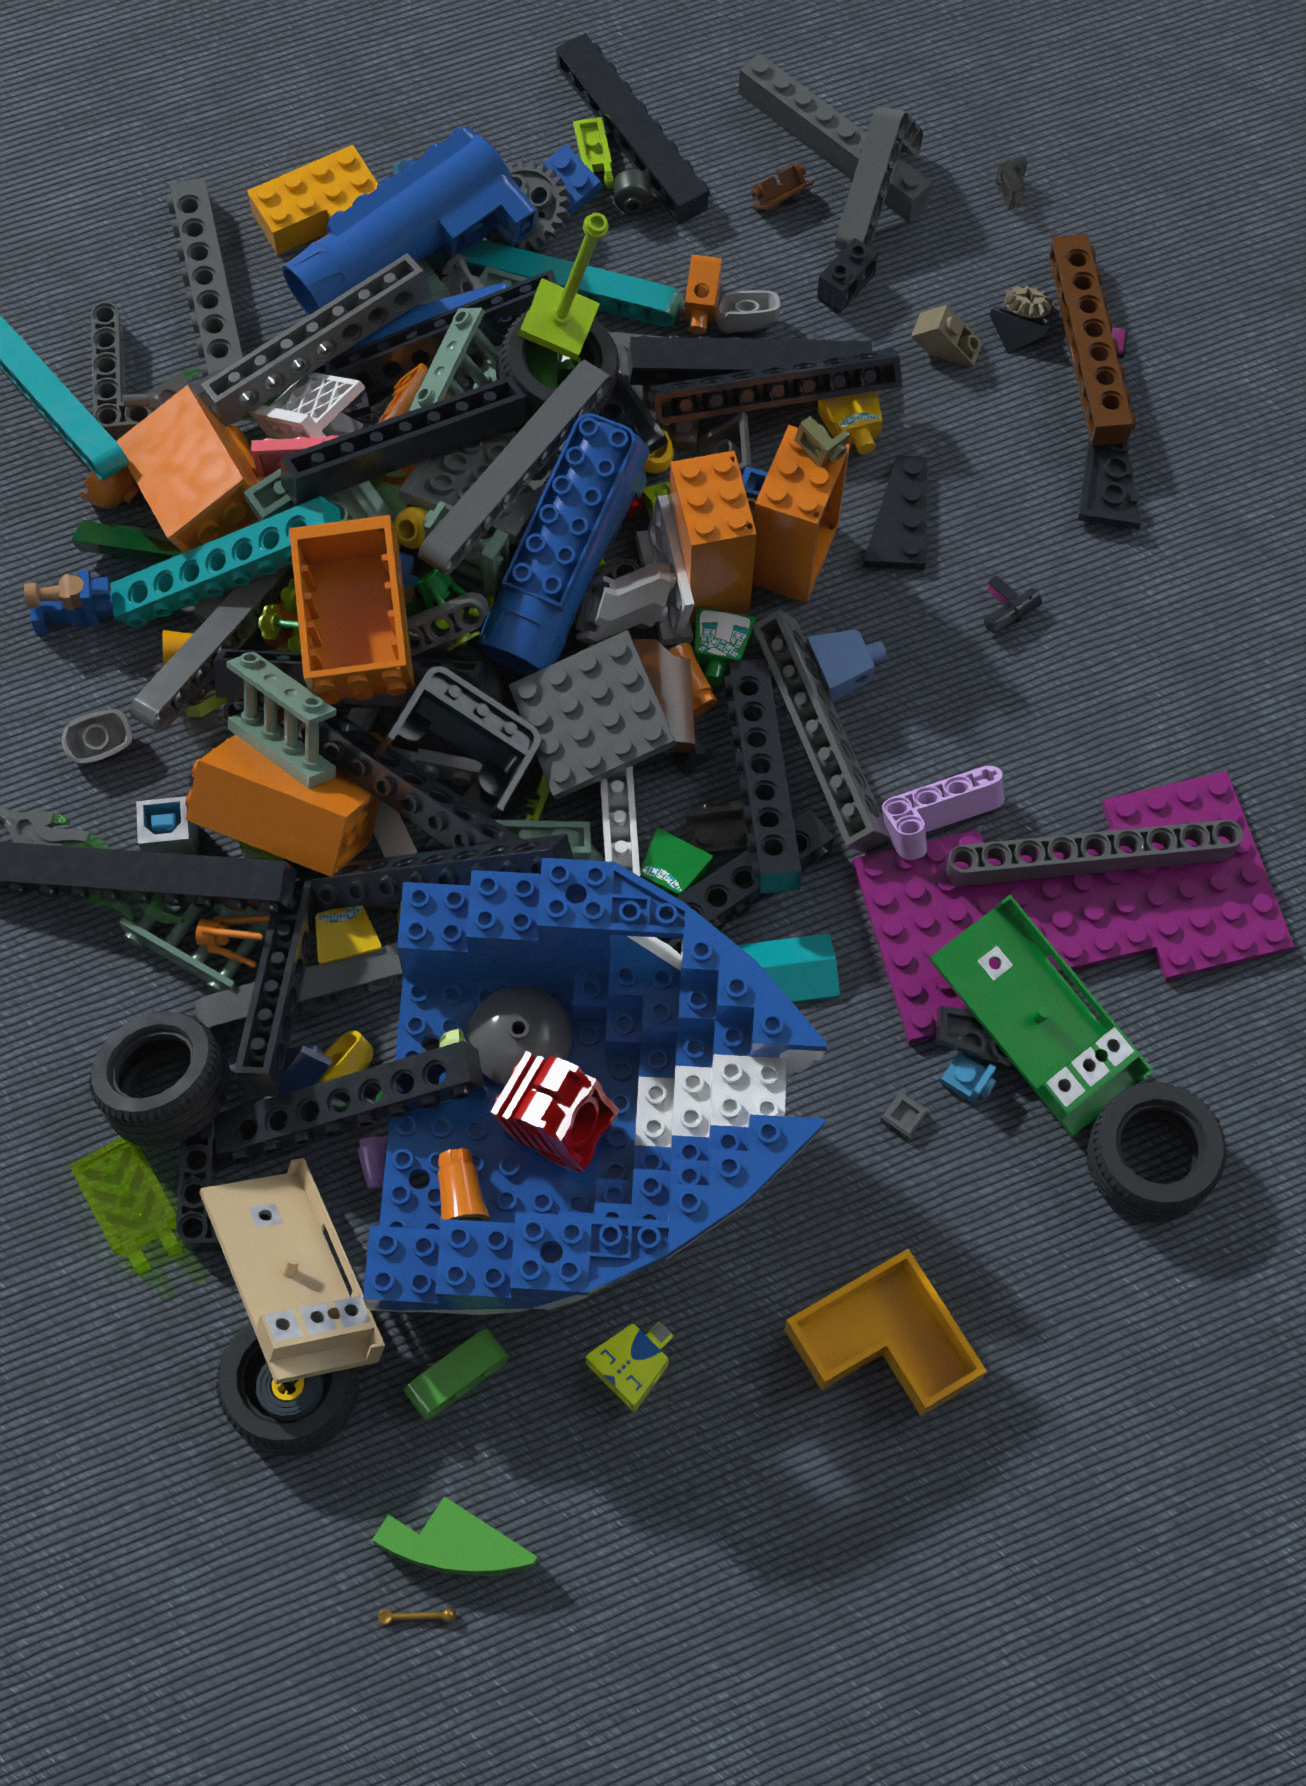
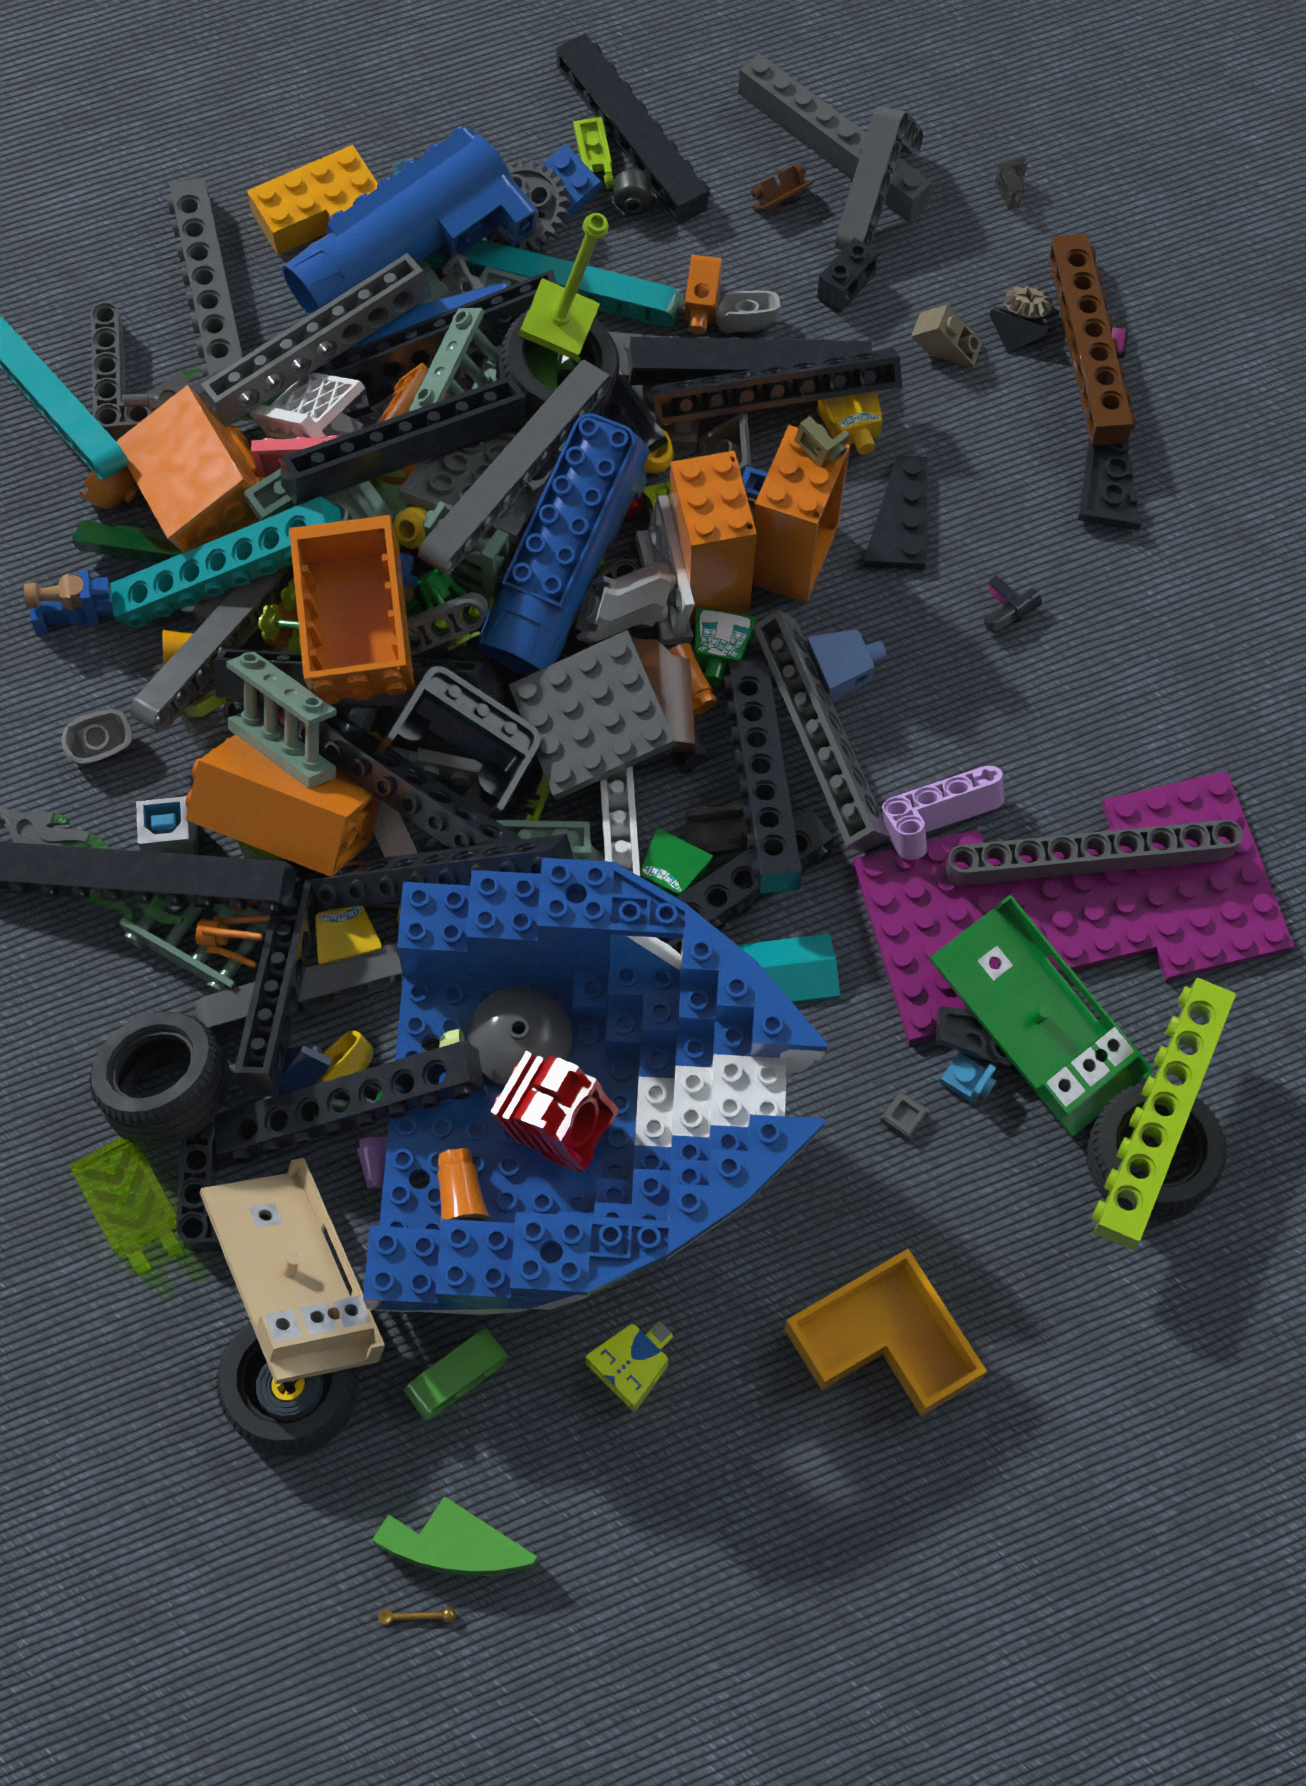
(1213, 1006): none -> lime brick

